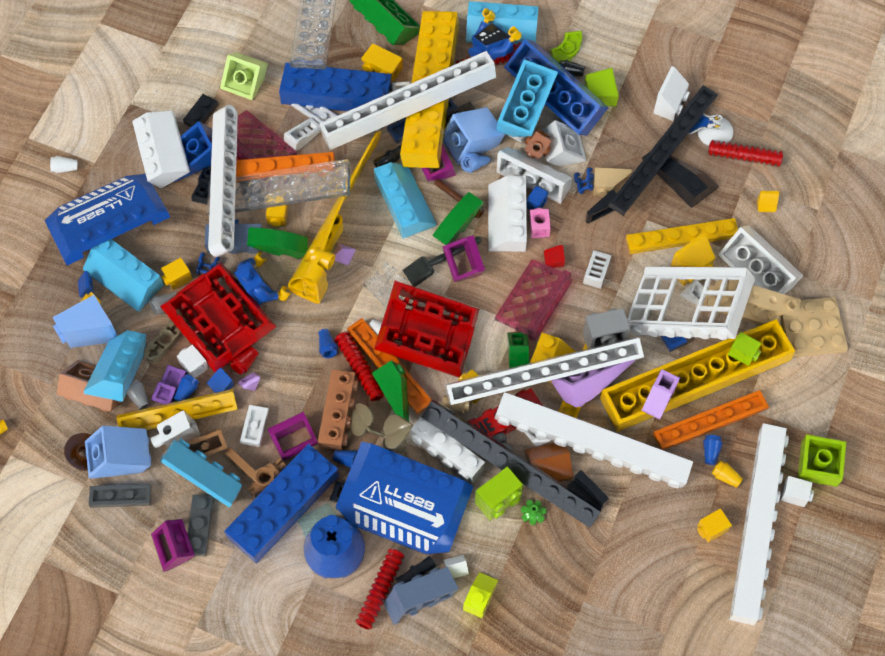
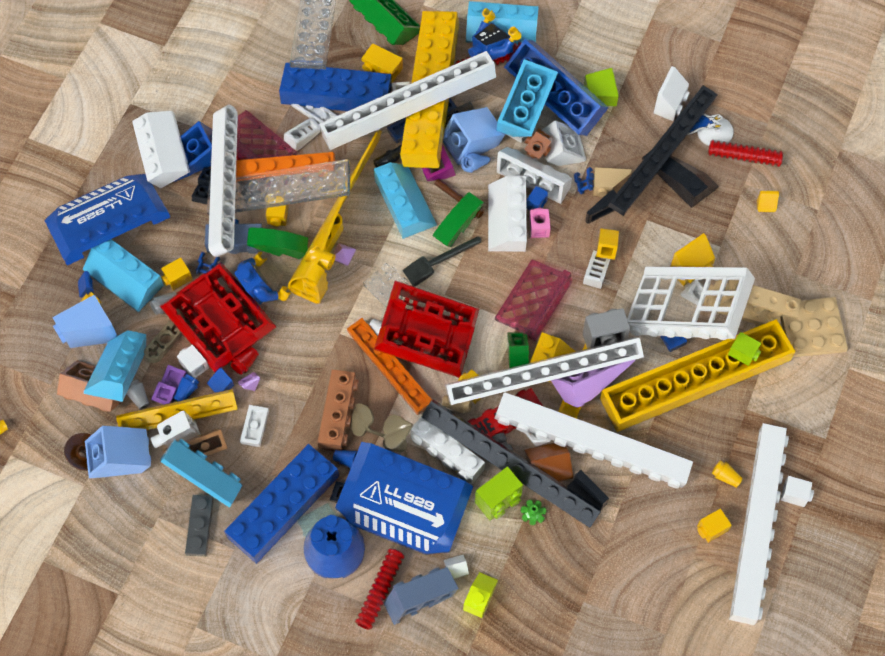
(62, 164): white cone -> none
(120, 495): dark grey plate -> none
(177, 541): magenta tile -> none
(201, 110): black plate -> none
(243, 75): yellowish green slope -> none
(255, 477): medium nougat piece -> none
(288, 427): magenta tile -> none
(327, 345): blue cone -> none
(359, 365): red piece -> none
(394, 386): green slope -> none
(420, 568): black pin -> none
(473, 256): magenta tile -> none
(554, 256): red slope -> none
(569, 46): lime tile -> none
(573, 68): black cone -> none
(607, 243): none -> yellow brick
(660, 394): lavender slope -> none
(680, 236): yellow plate -> none
(710, 420): orange plate -> none
(712, 448): blue cone -> none
(766, 264): white slope -> none
(822, 460): lime brick -> none

